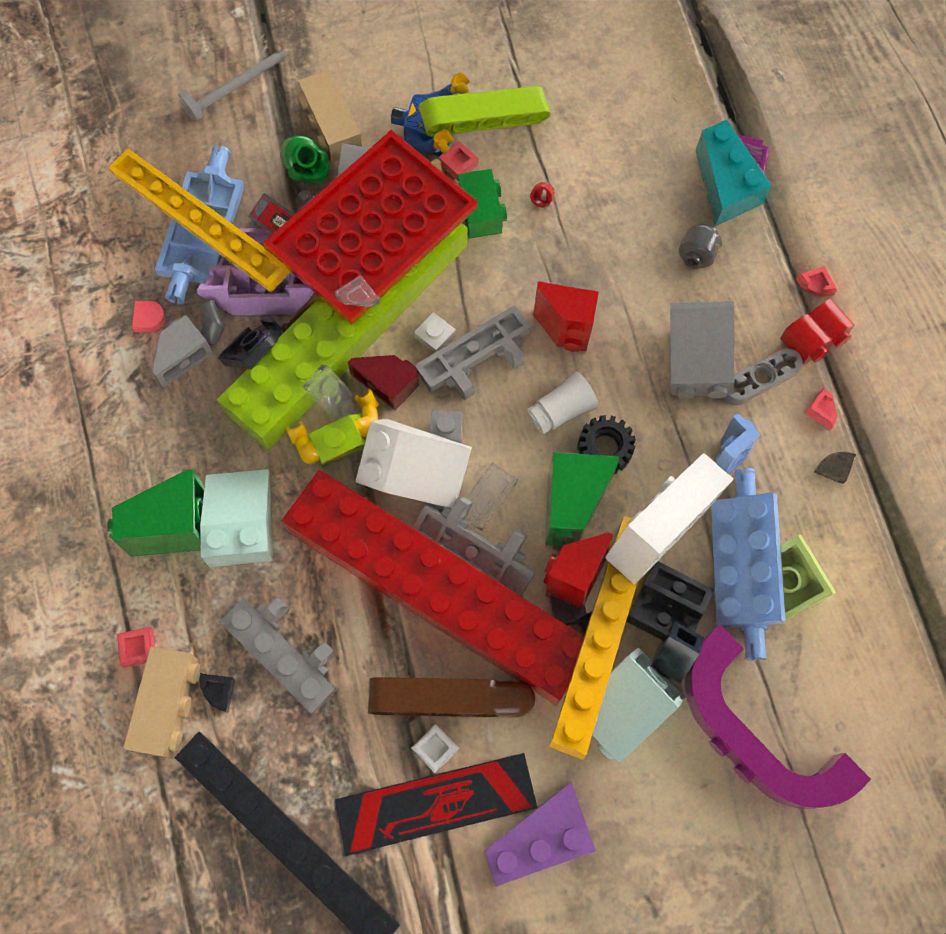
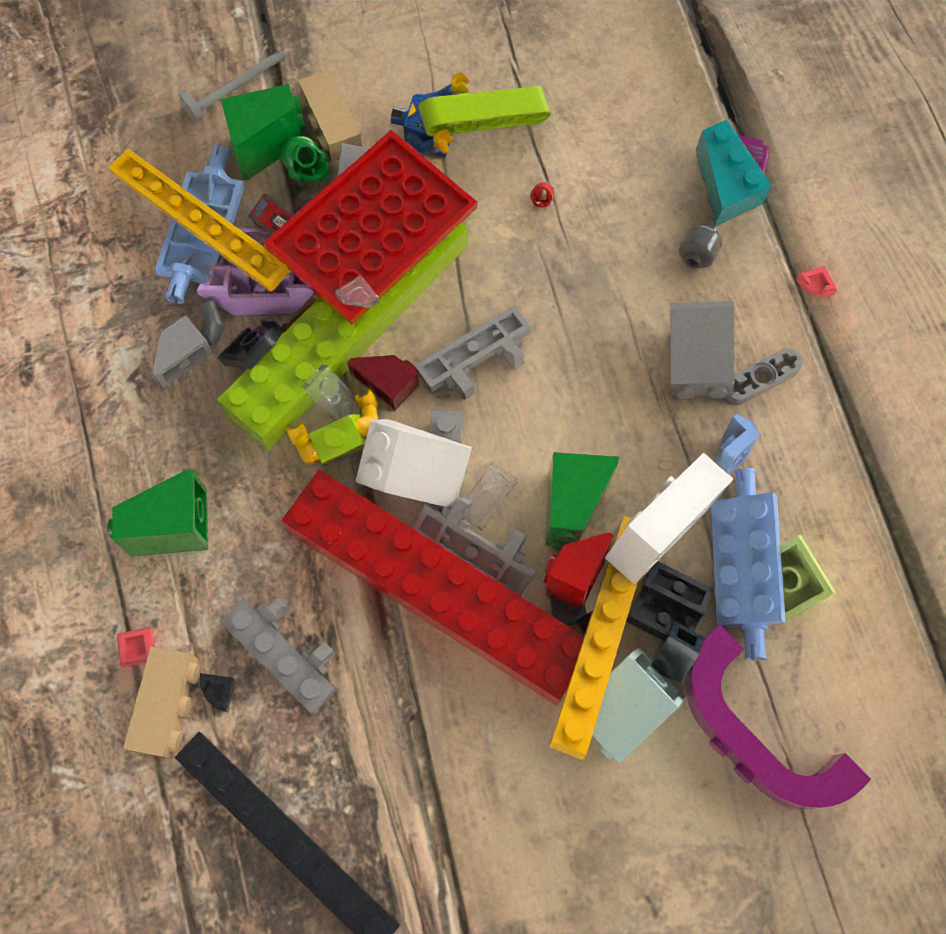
(148, 316): coral tile -> none
(237, 519): light aqua slope -> none
(260, 125): none -> green slope
(434, 333): white plate -> none
(435, 748): white tile -> none
(435, 804): black sticker -> none
(449, 697): reddish brown piece -> none
(458, 160): coral plate -> none
(489, 214): green brick -> none
(541, 840): medium lavender wing -> none
(563, 403): white plant -> none
(566, 314): red slope -> none
(612, 429): black tyre -> none
(818, 332): red brick -> none
(823, 409): coral tile -> none
(836, 466): clear smoke tile -> none

